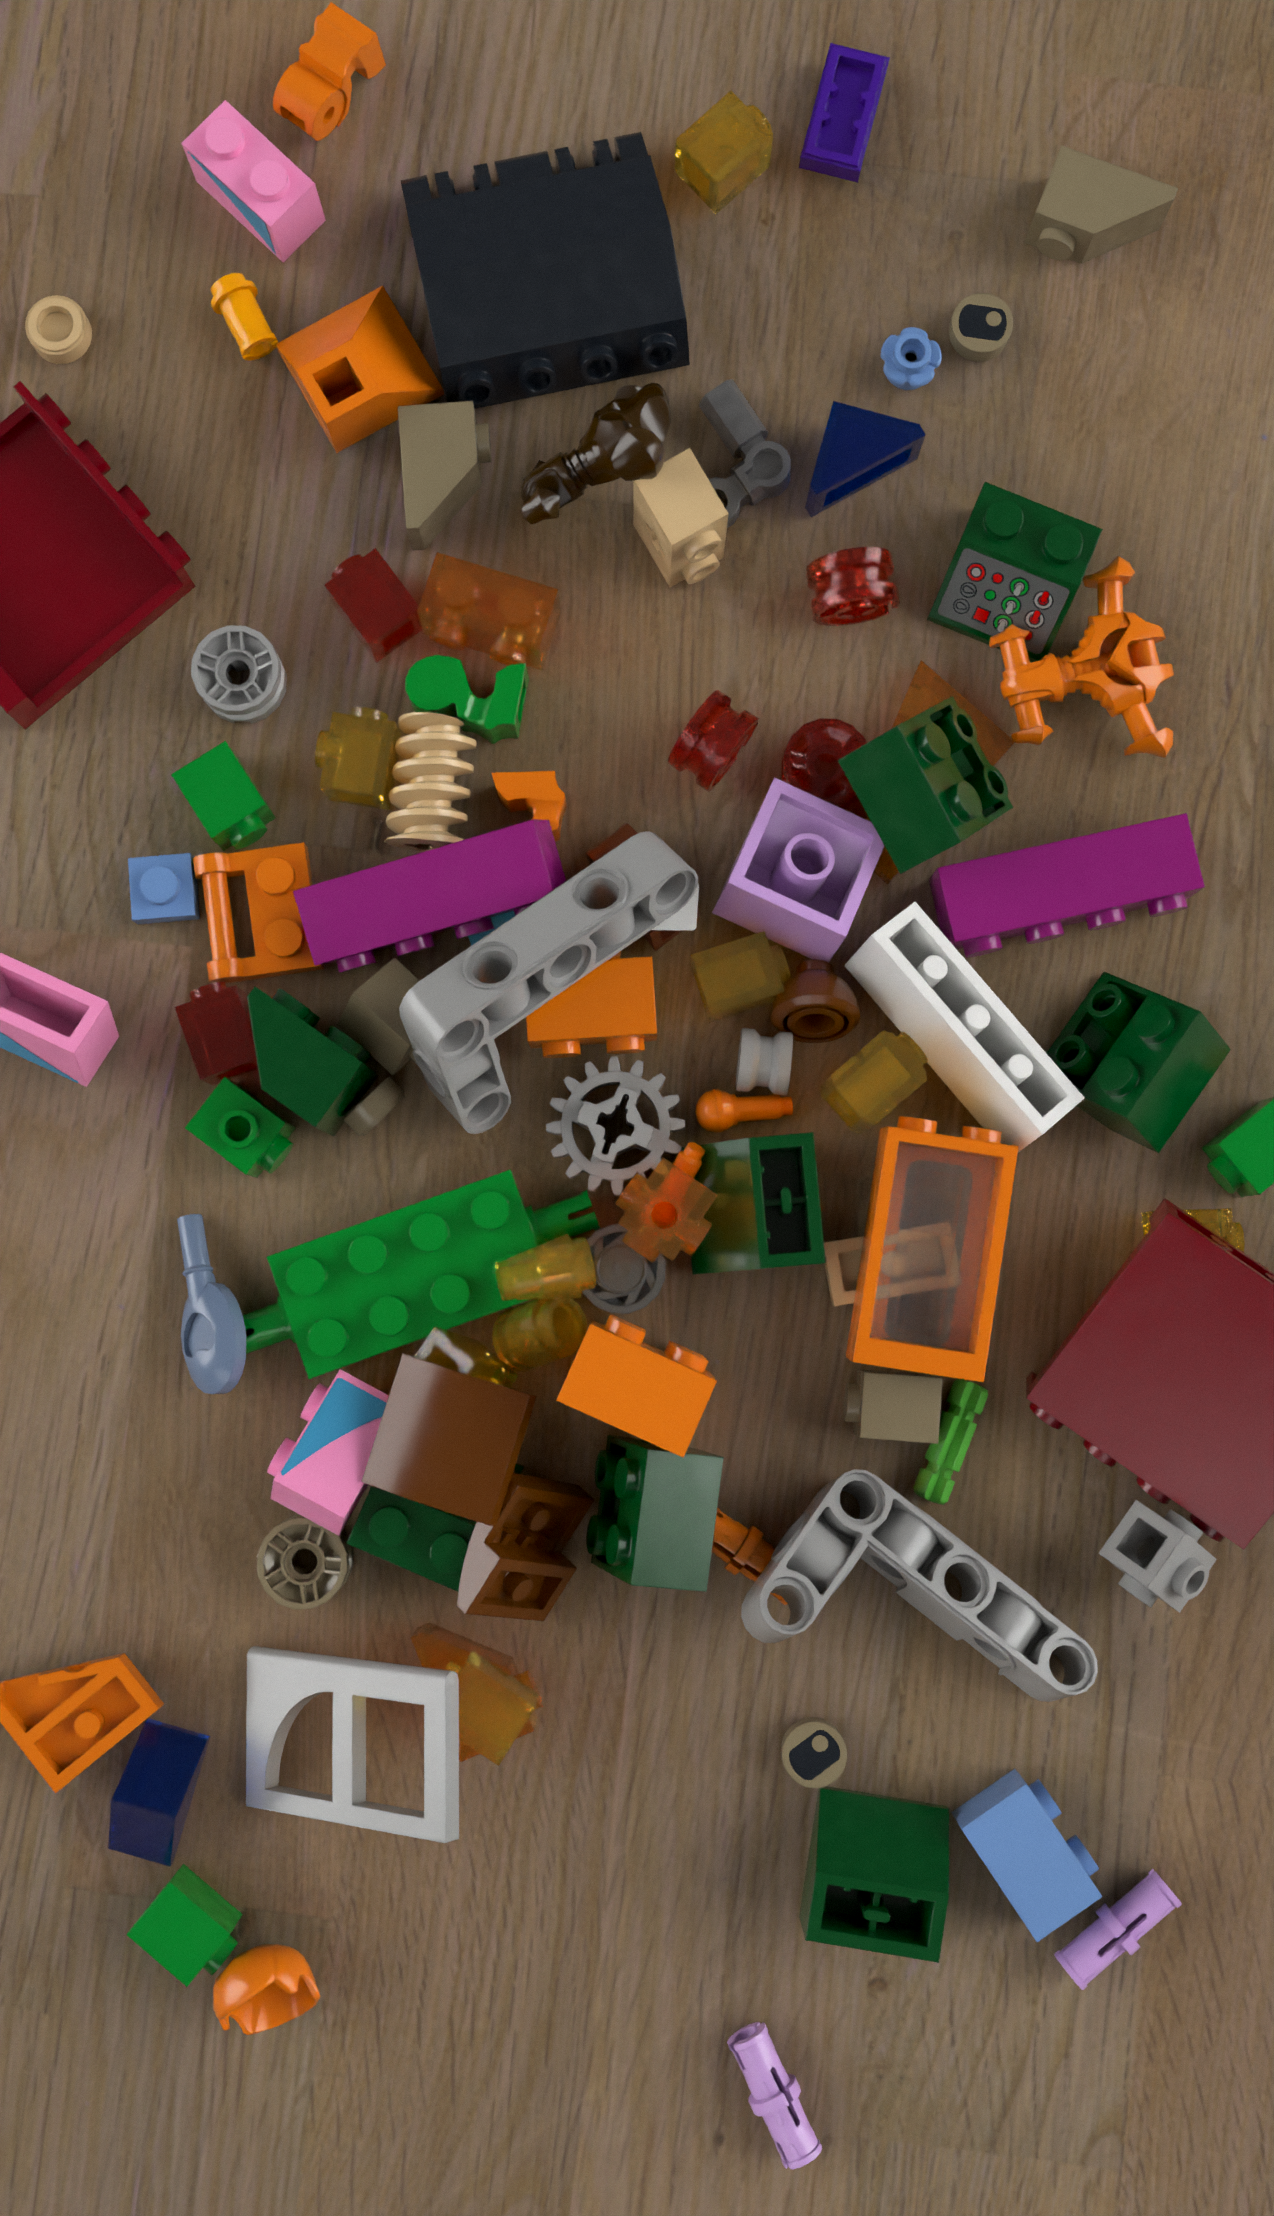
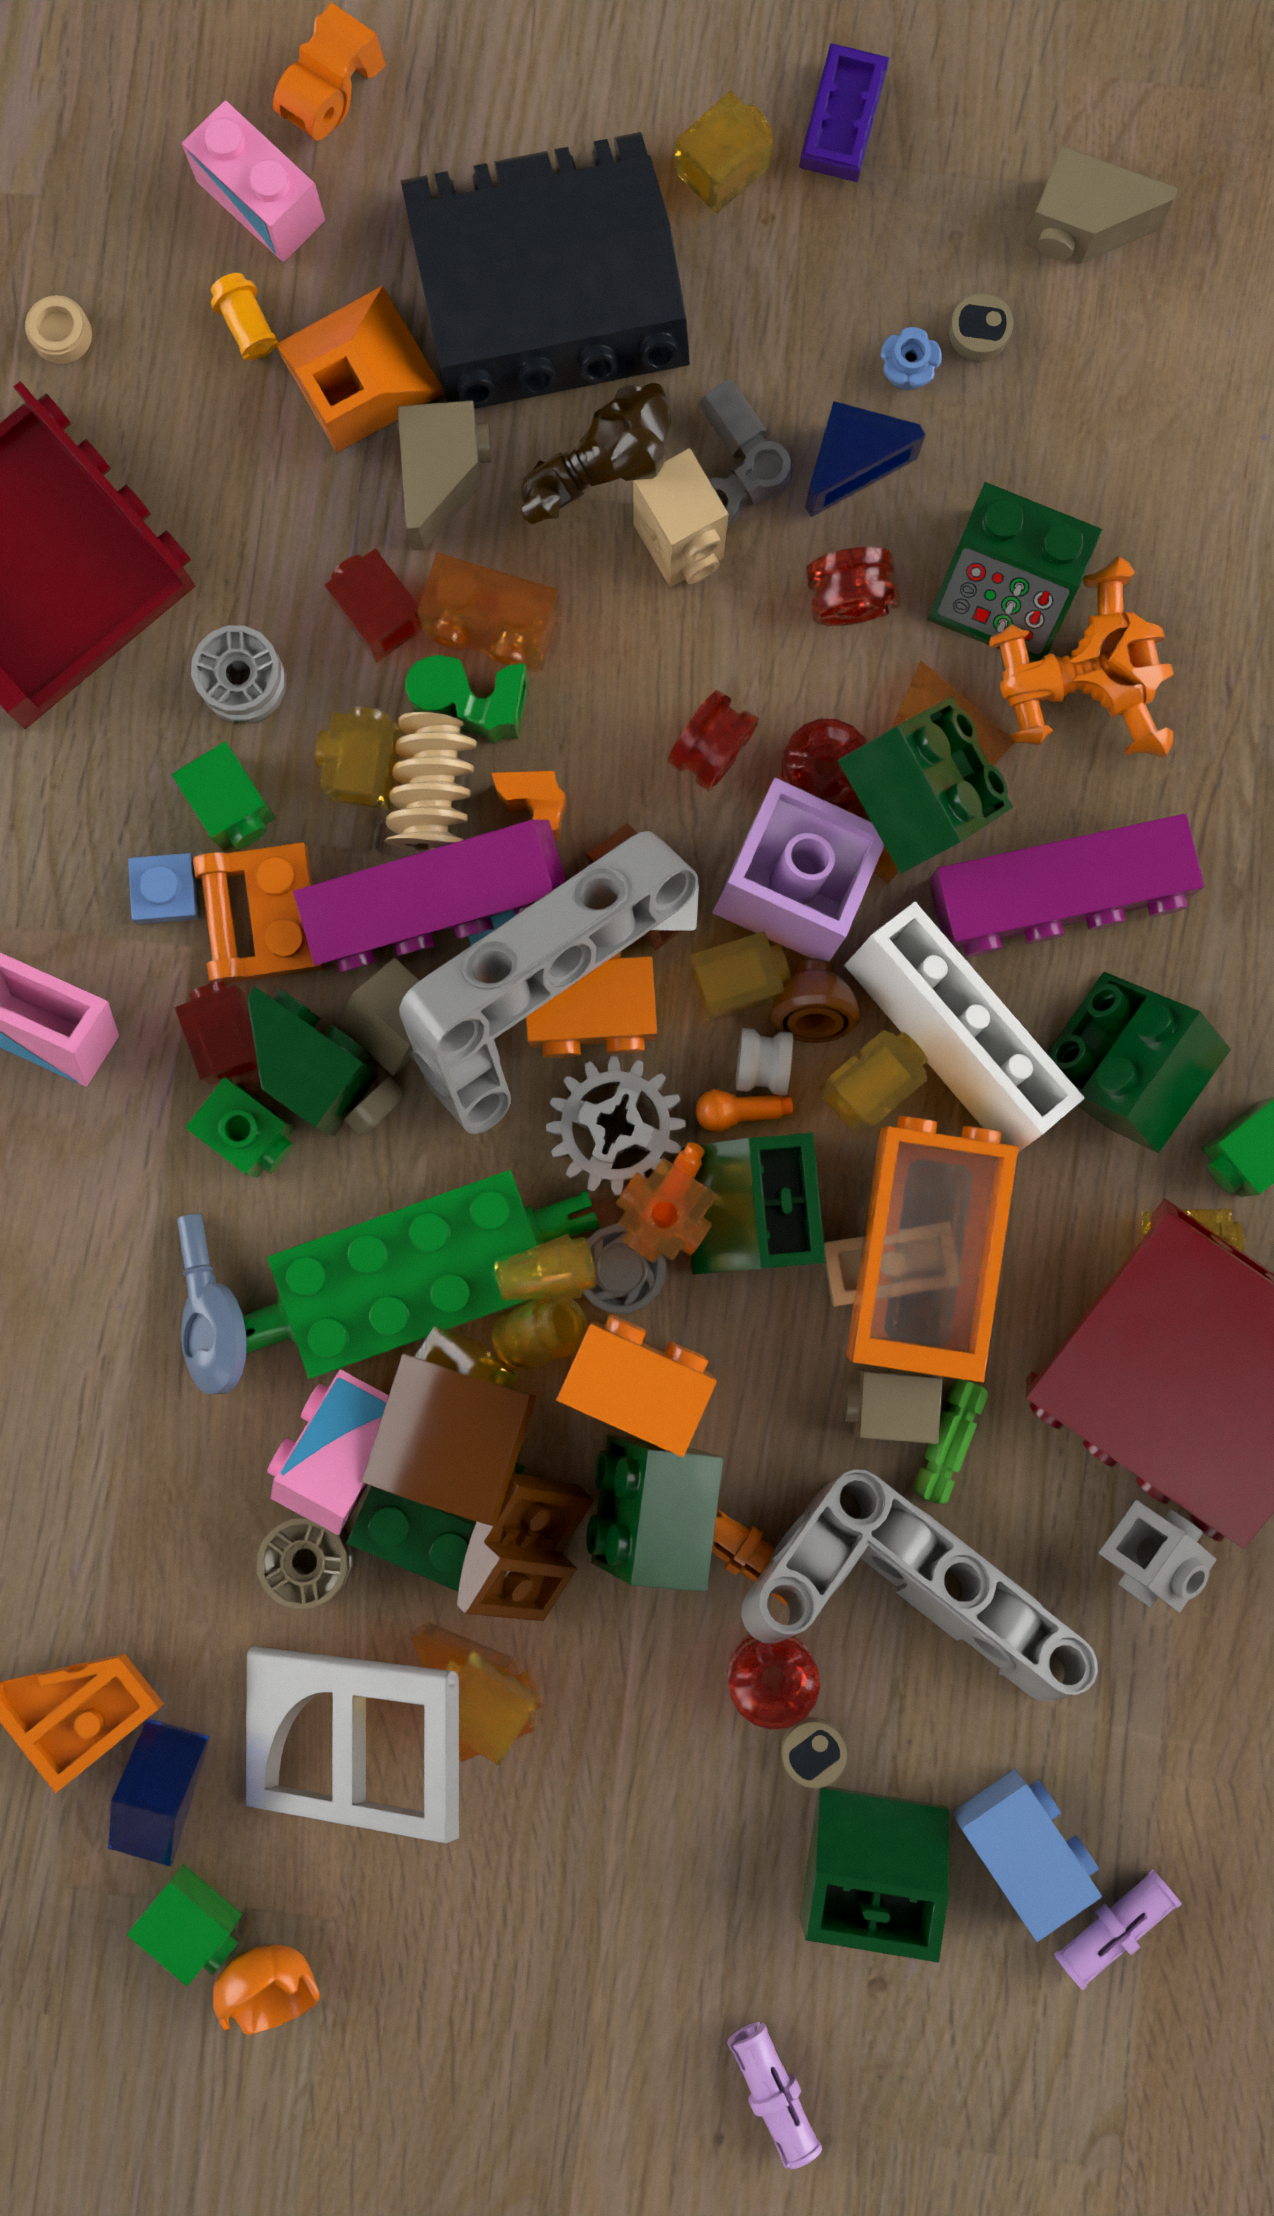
(755, 1699): none -> clear red wheel

